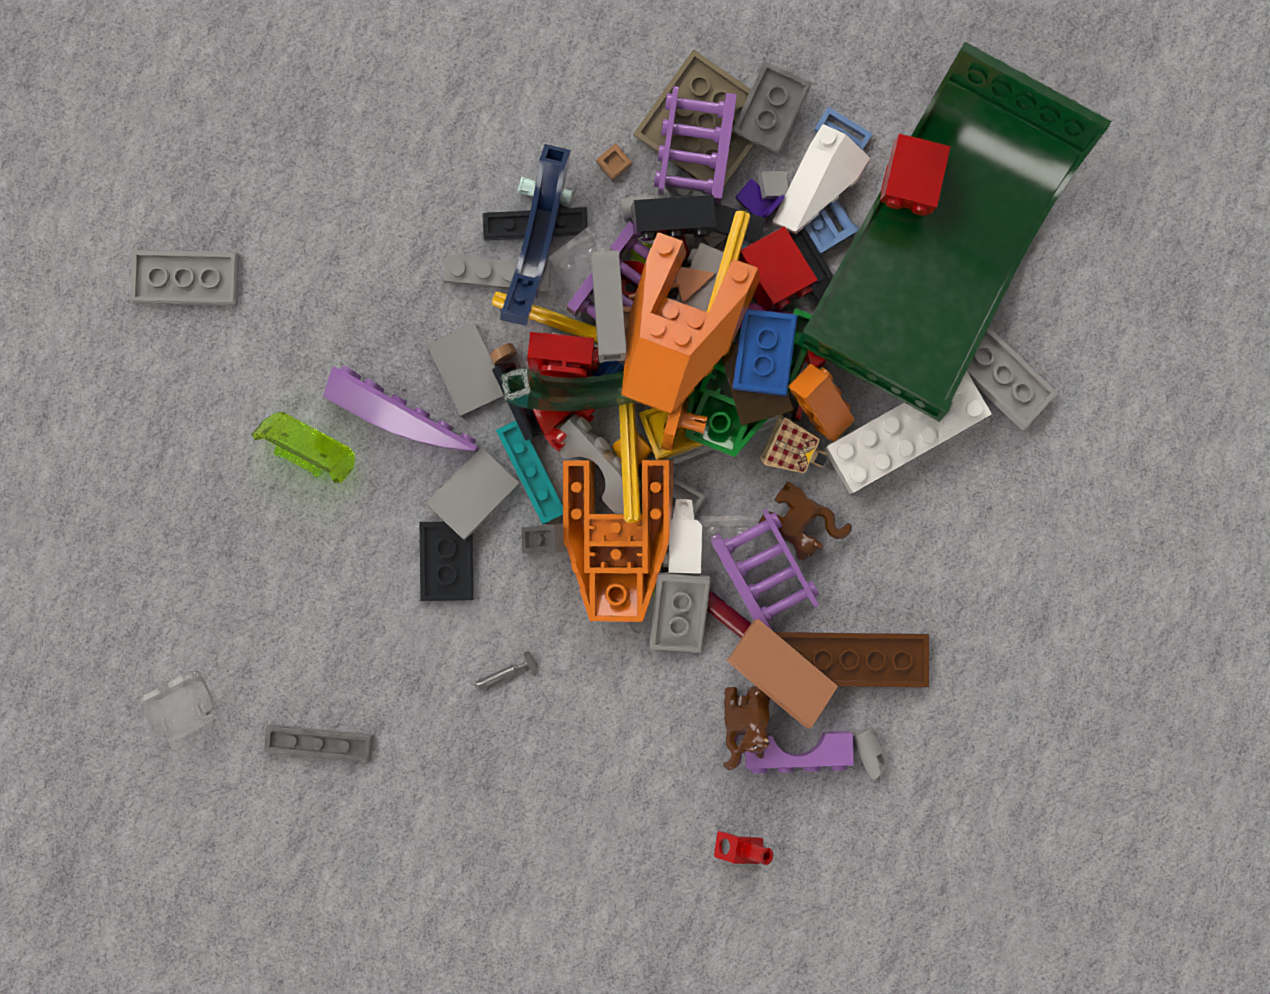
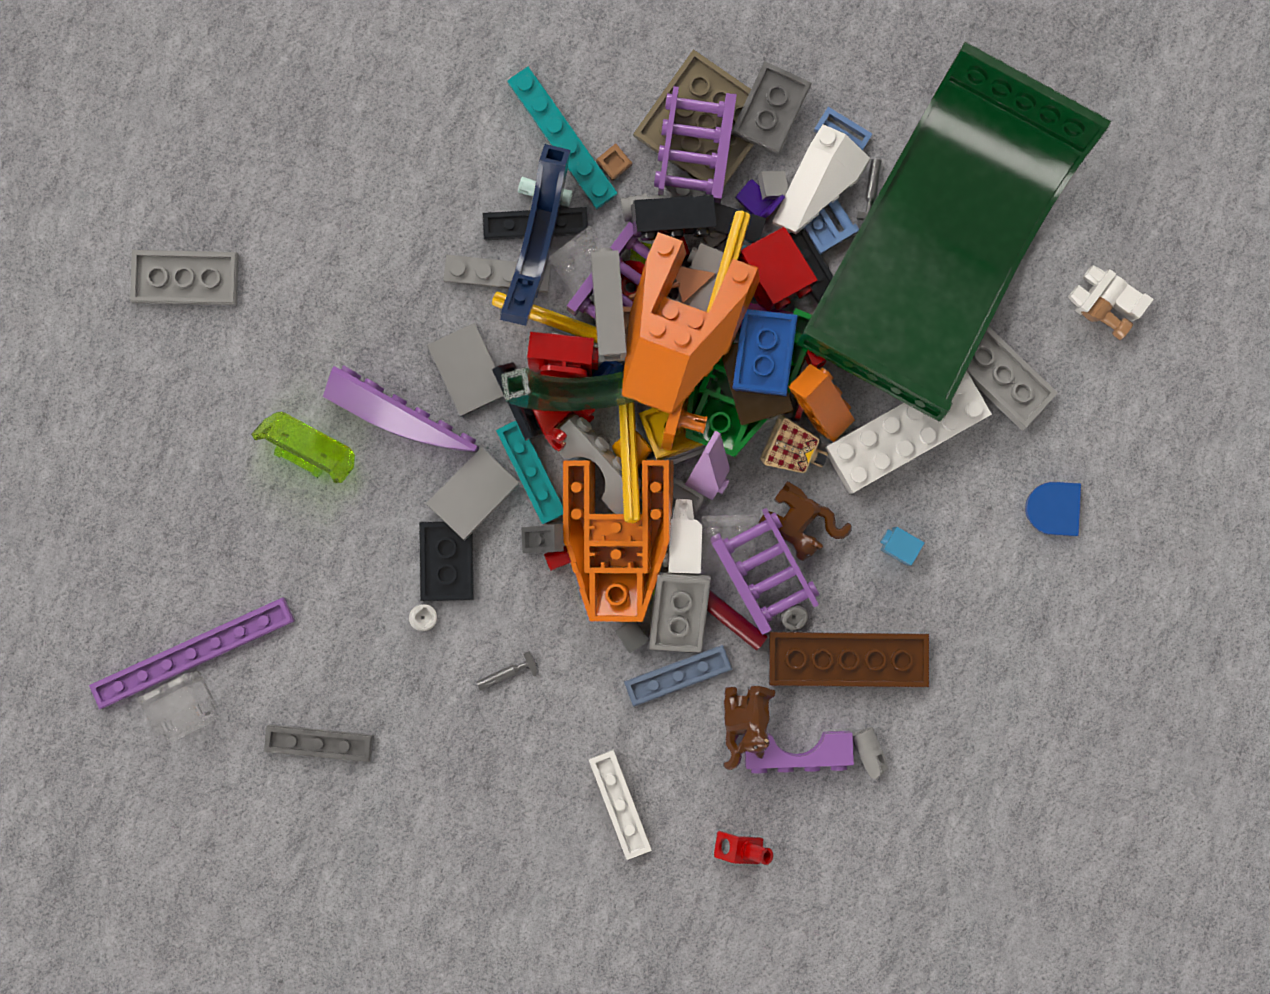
(191, 653): none -> medium lavender tile
(423, 617): none -> white tile
(503, 353): medium nougat tile -> none
(557, 559): none -> red hinge
(561, 134): none -> teal plate
(620, 804): none -> white plate
(632, 636): none -> dark grey beam
(678, 675): none -> sand blue tile
(711, 469): none -> lavender slope
(782, 673): nougat tile -> none
(794, 617): none -> light grey tile
(871, 187): none -> flat silver piece
(901, 545): none -> dark azure brick
(914, 174): red brick -> none
(1055, 508): none -> blue tile
(1106, 293): none -> white hips

